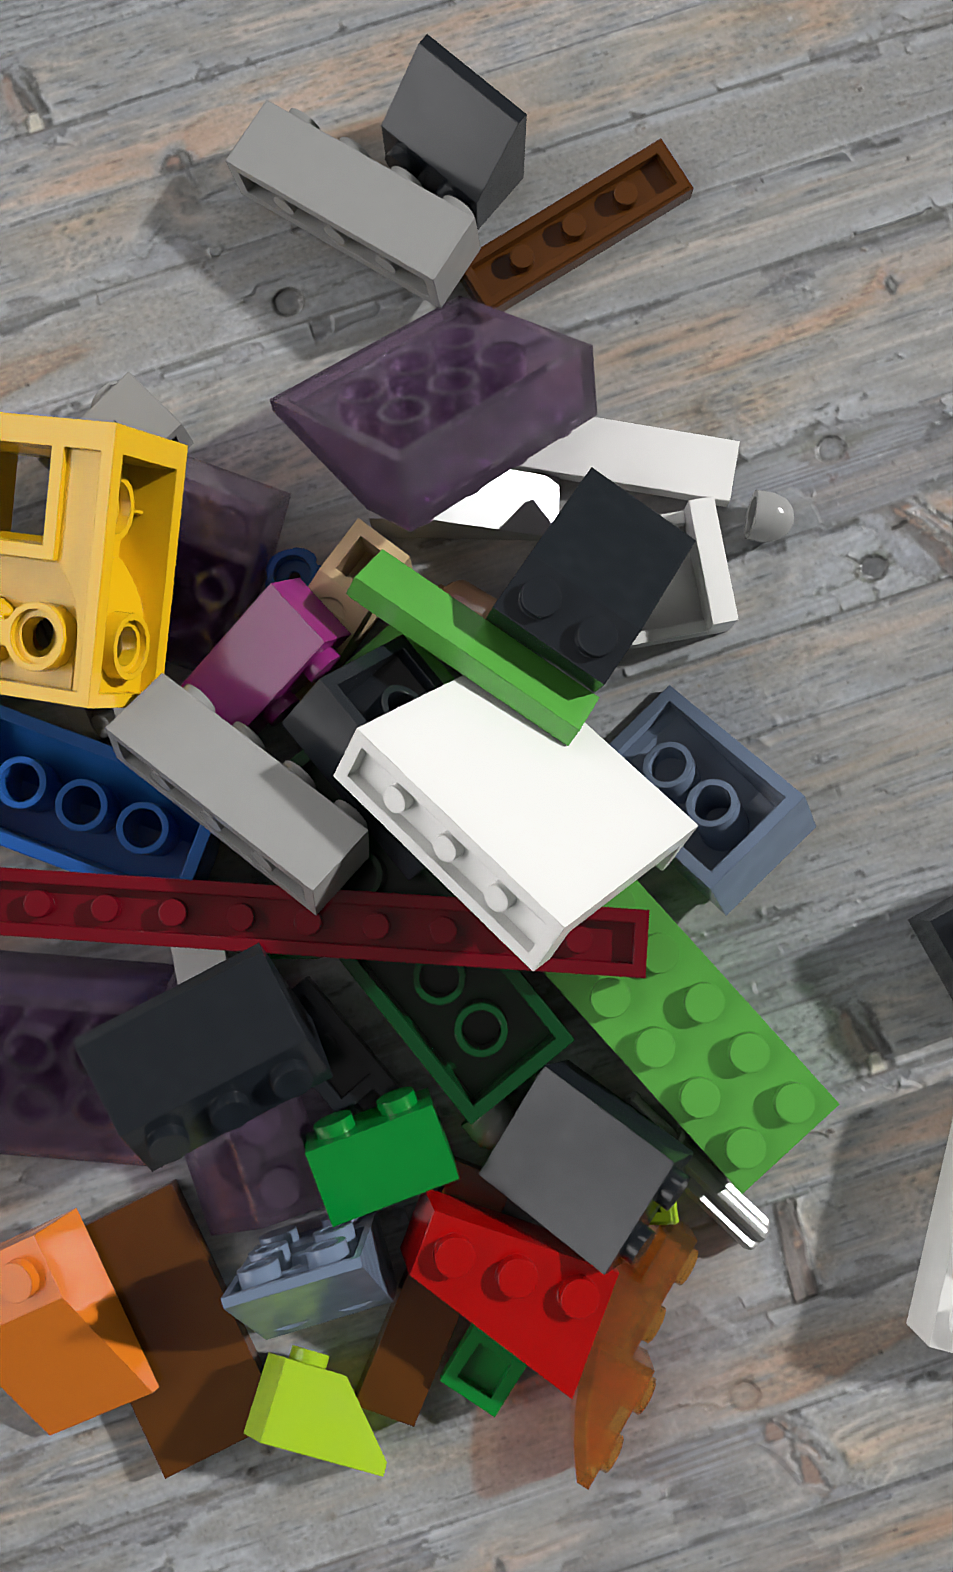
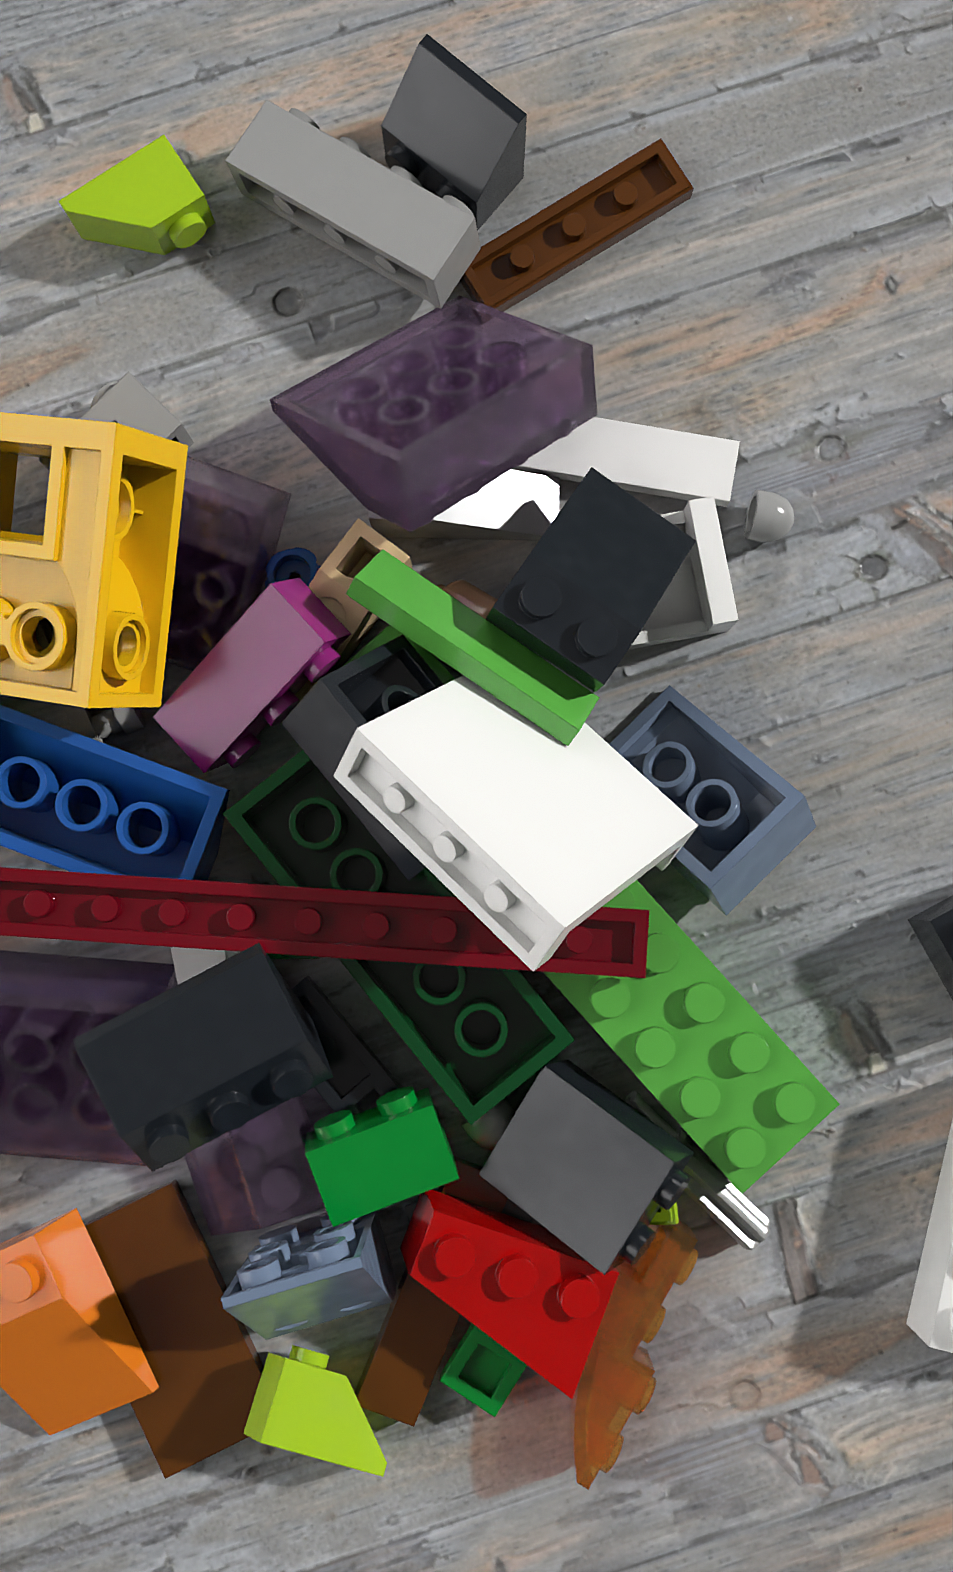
(142, 203): none -> lime slope
(241, 791): light grey brick -> none

